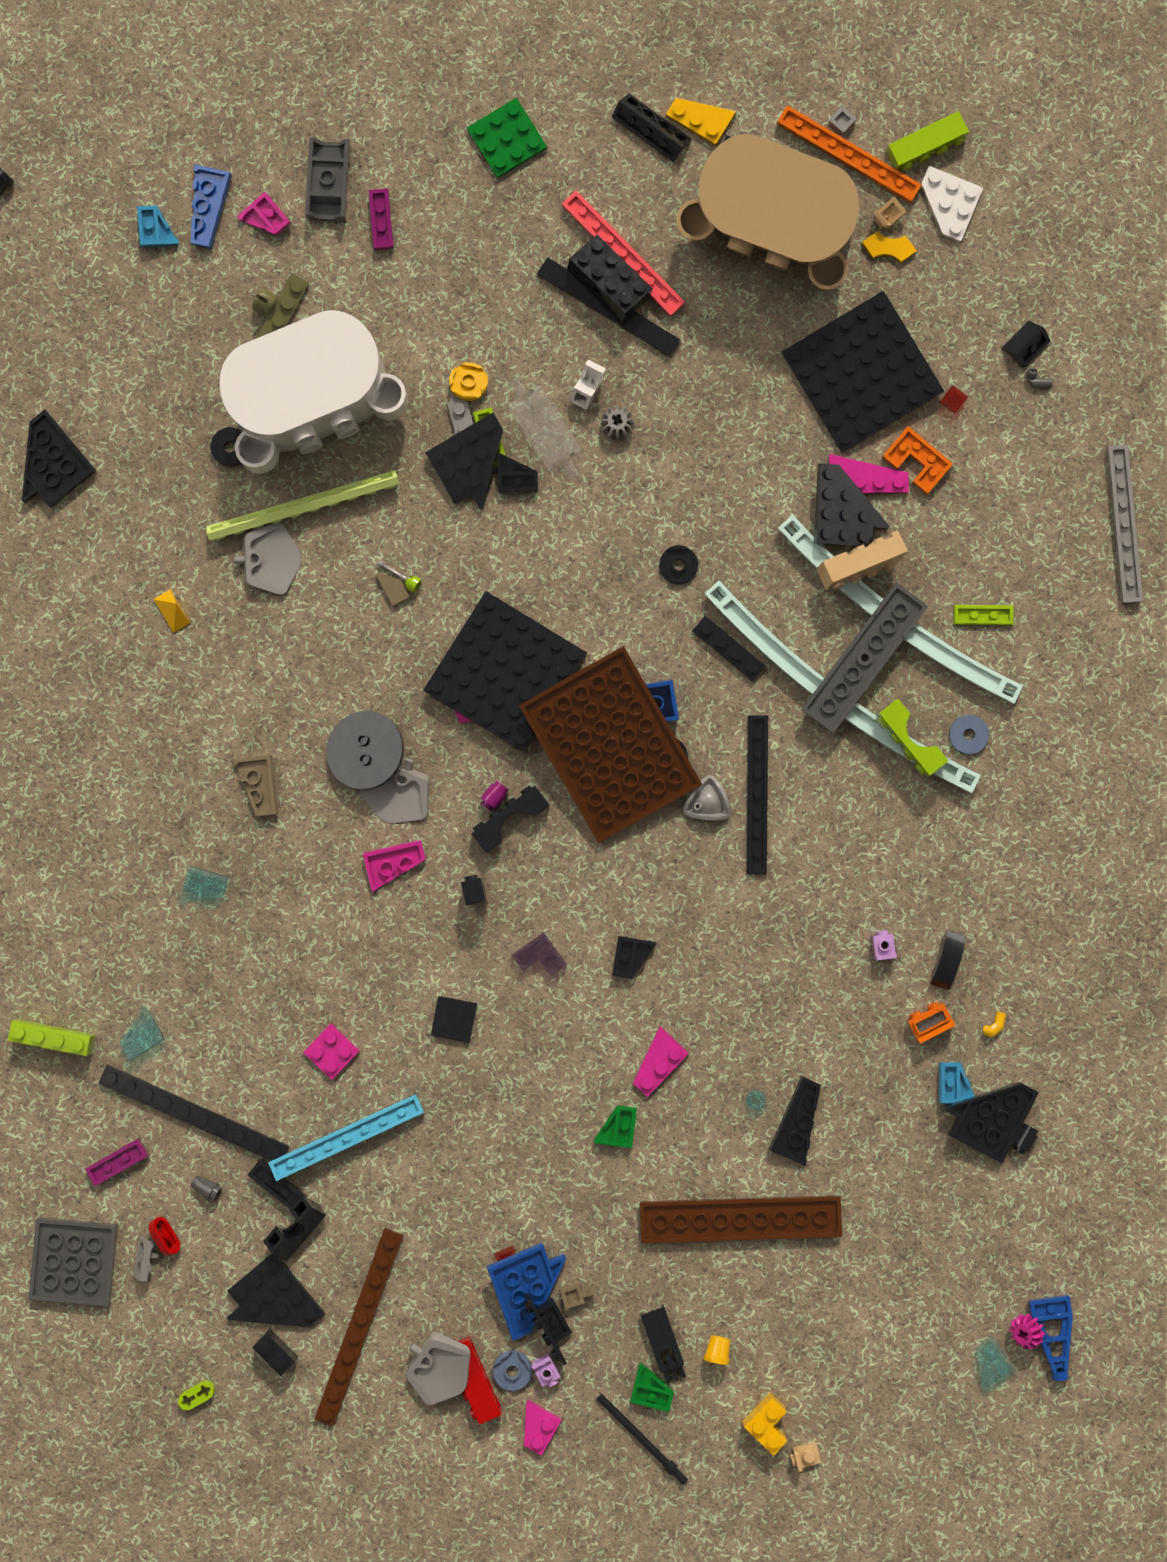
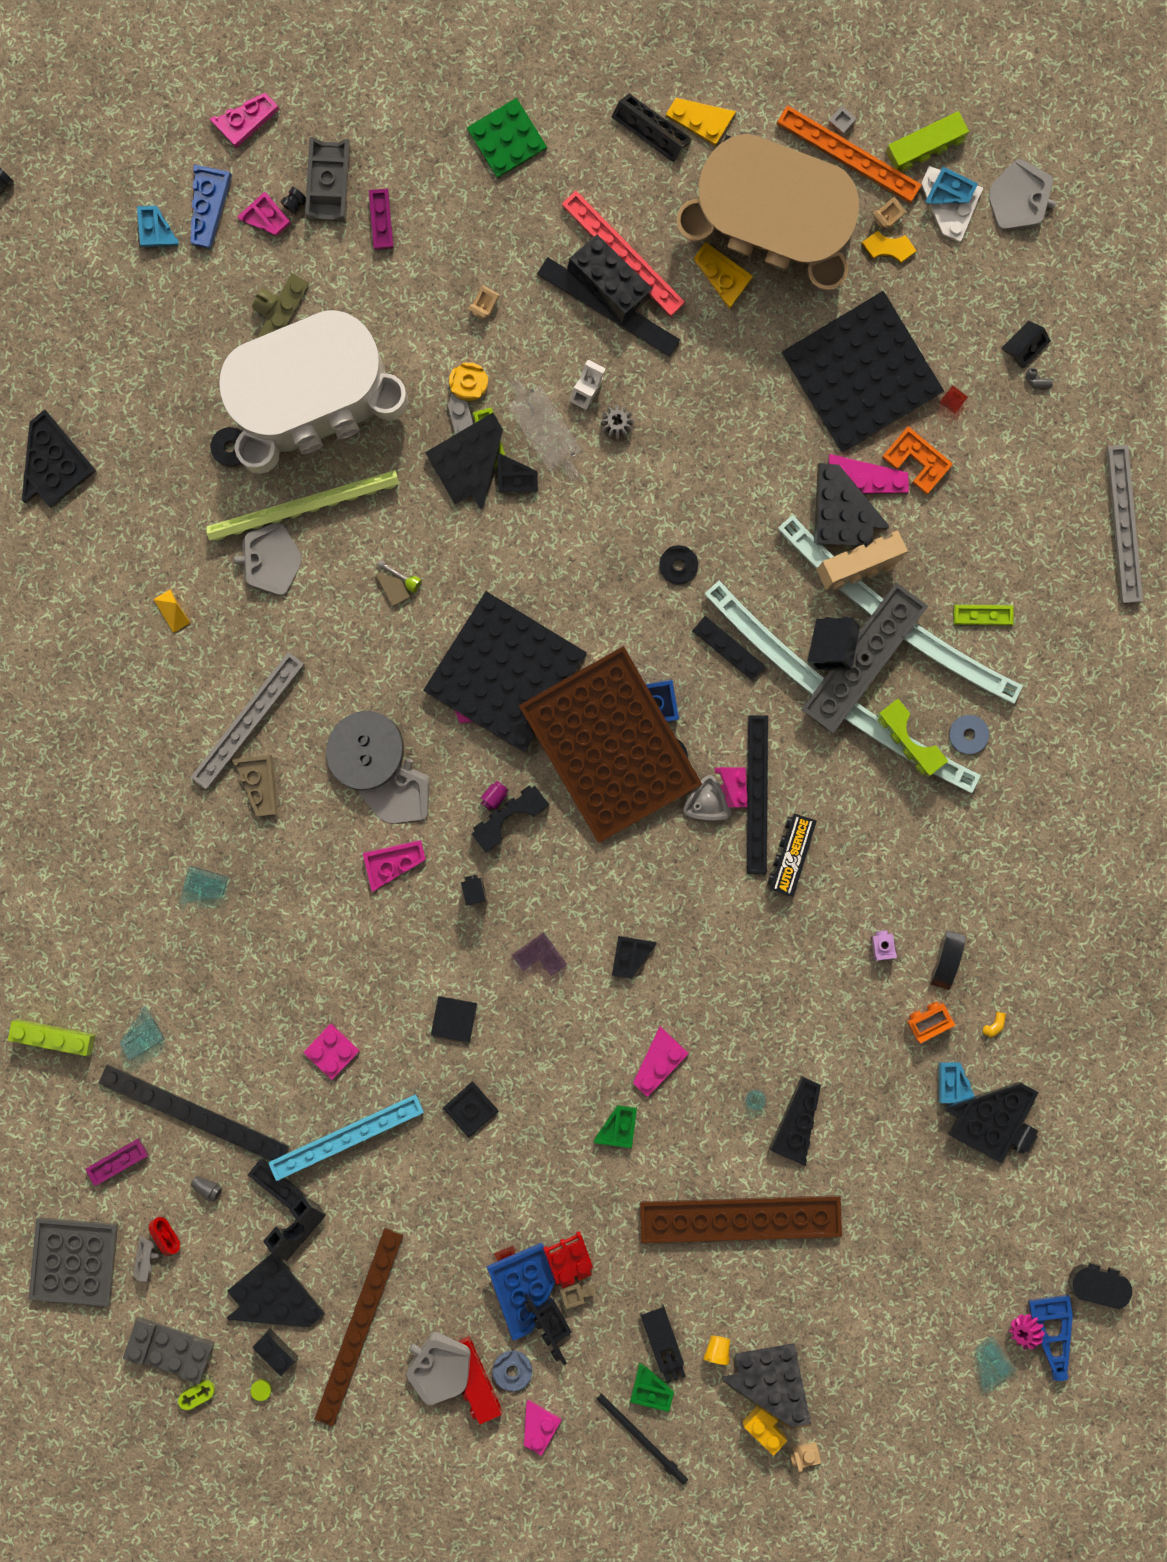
(168, 1349): none -> dark grey piece
(246, 119): none -> dark pink wing
(247, 720): none -> light grey plate
(261, 1390): none -> lime tile
(293, 200): none -> black wheel
(470, 1109): none -> black tile
(484, 302): none -> tan bracket
(546, 1363): lavender brick -> none
(569, 1260): none -> red plate
(722, 273): none -> yellow wing
(733, 785): none -> dark pink wing
(772, 1383): none -> black wing
(792, 854): none -> brick
(834, 643): none -> black brick
(951, 188): none -> dark azure wing
(1020, 196): none -> light grey animal
(1100, 1285): none -> black brick

